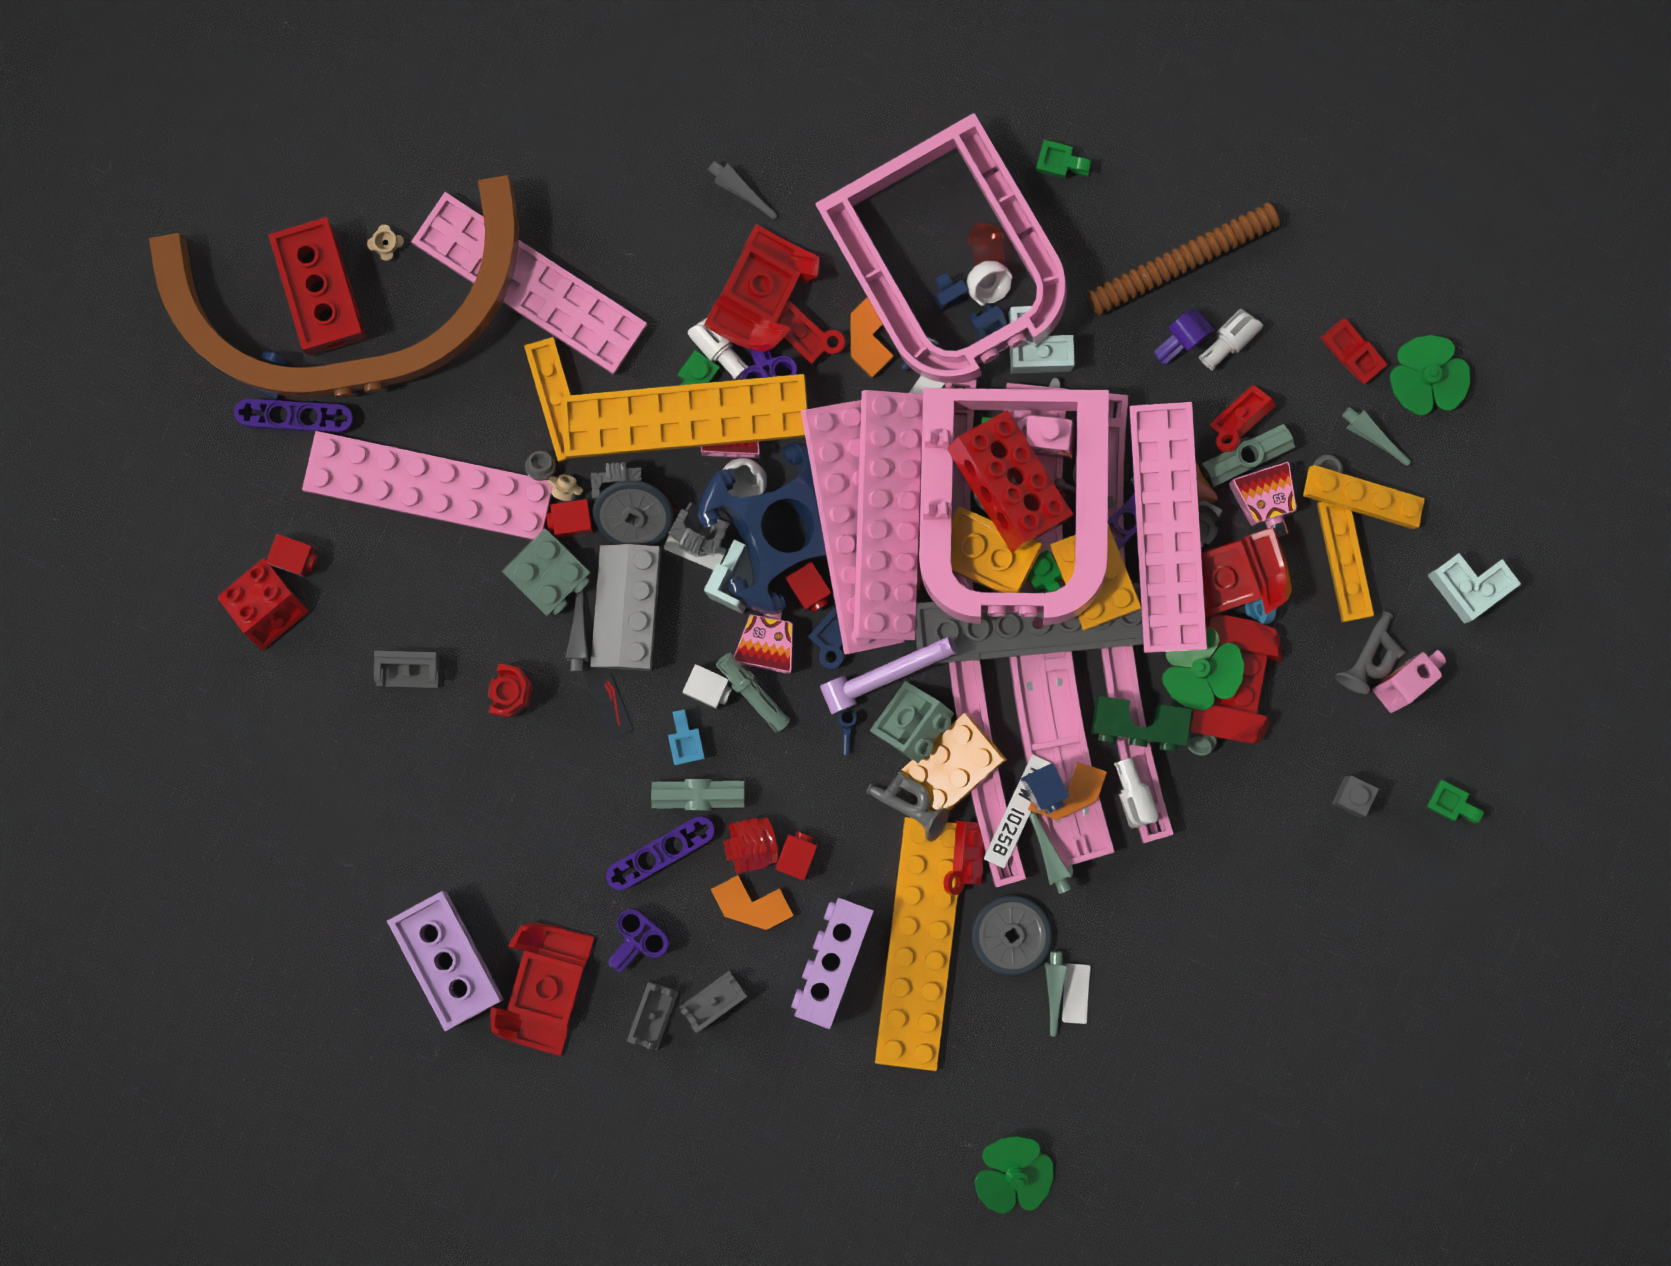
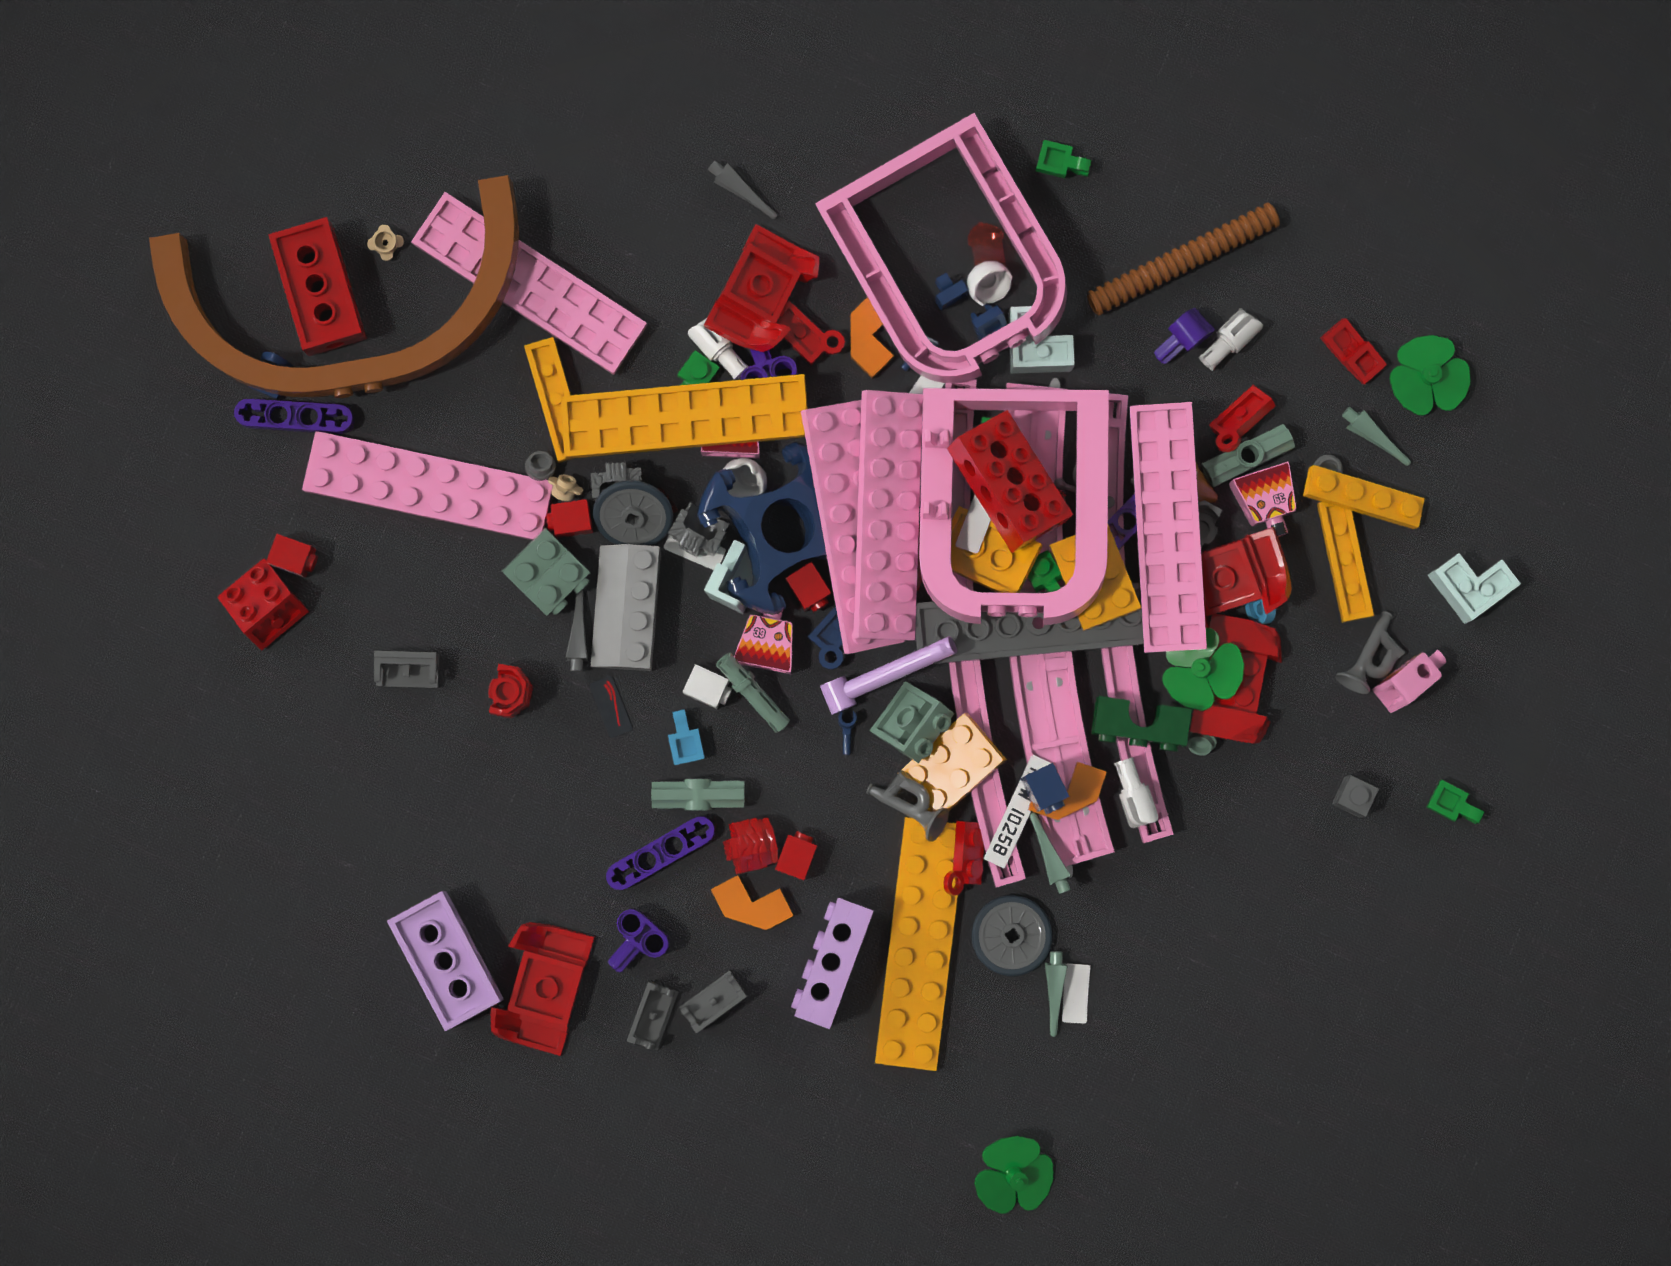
(974, 527): none -> white sticker
(1049, 435): bright pink torso -> none

